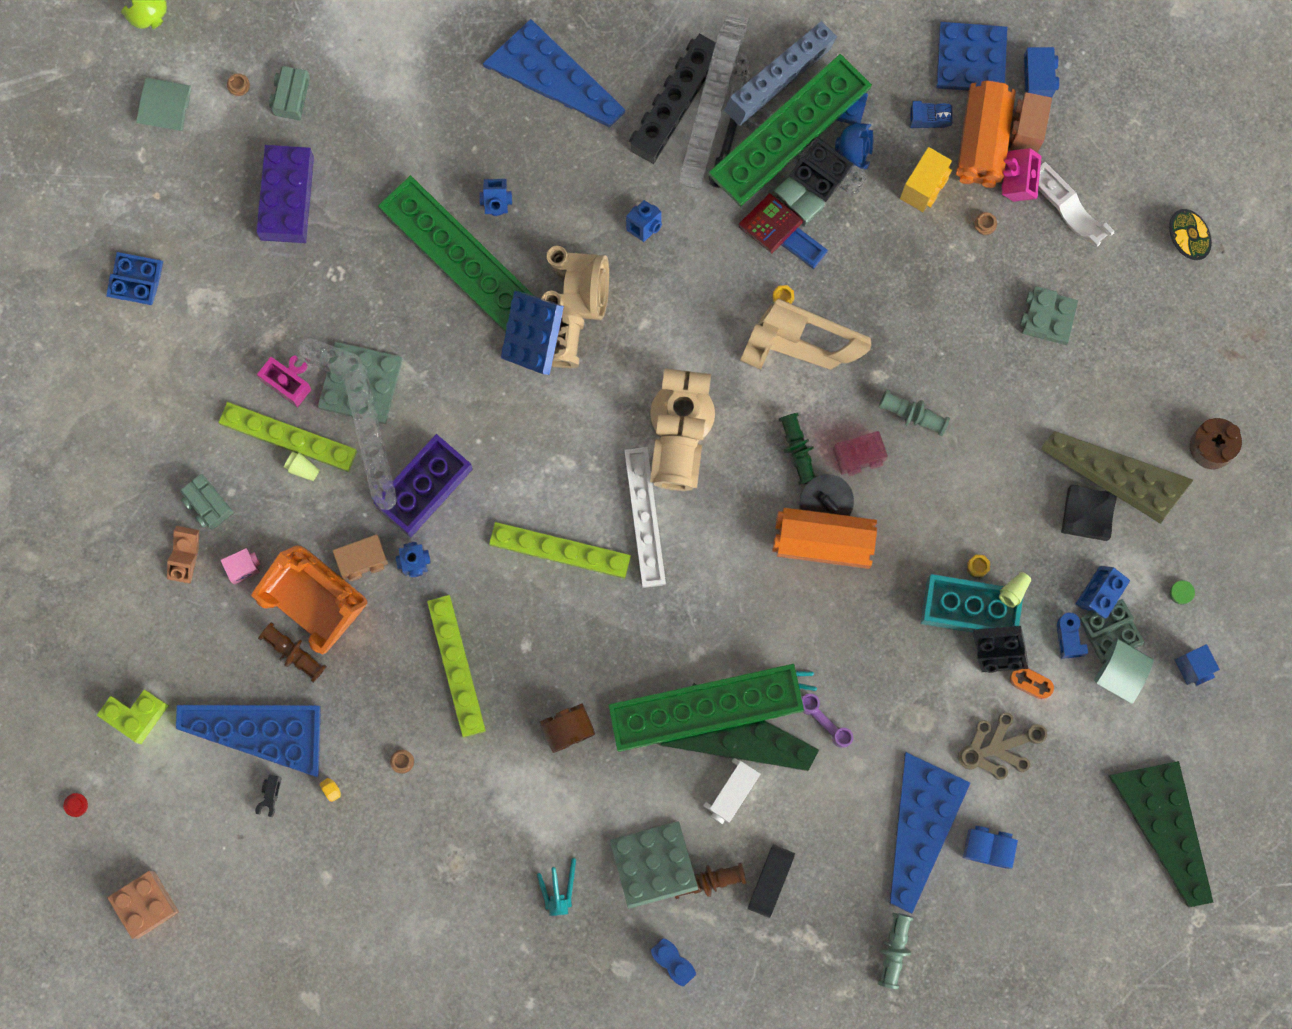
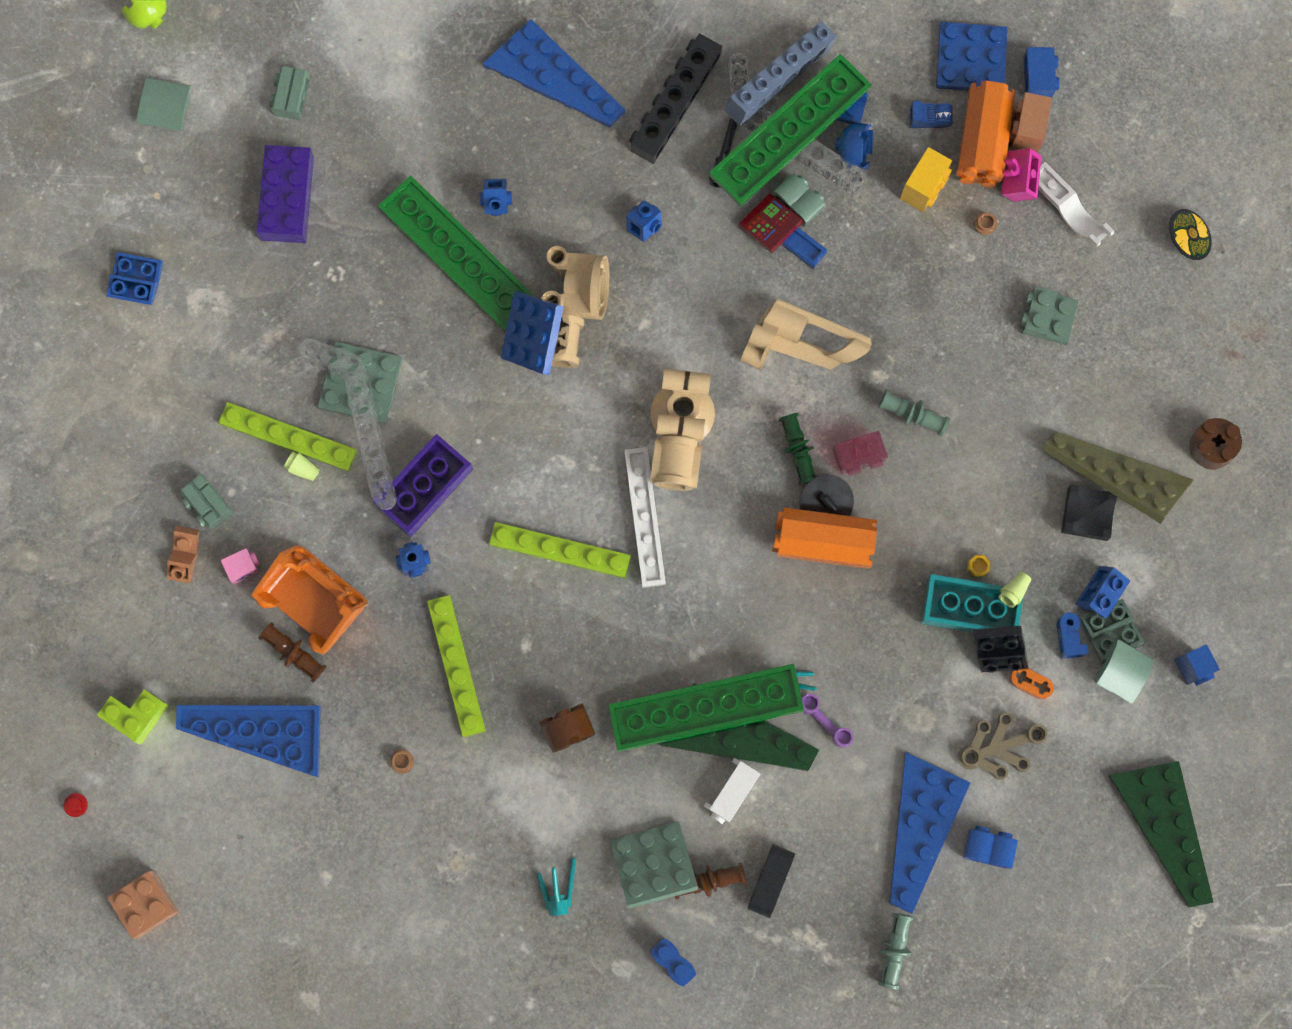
(238, 84): medium nougat plate -> none
(270, 789): black plate -> none
(285, 380): dark pink brick -> none
(330, 789): yellow tile -> none
(360, 558): medium nougat brick -> none
(713, 100): clear beam -> none
(784, 293): yellow tile -> none
(821, 169): black slope -> none
(1182, 592): bright green tile -> none

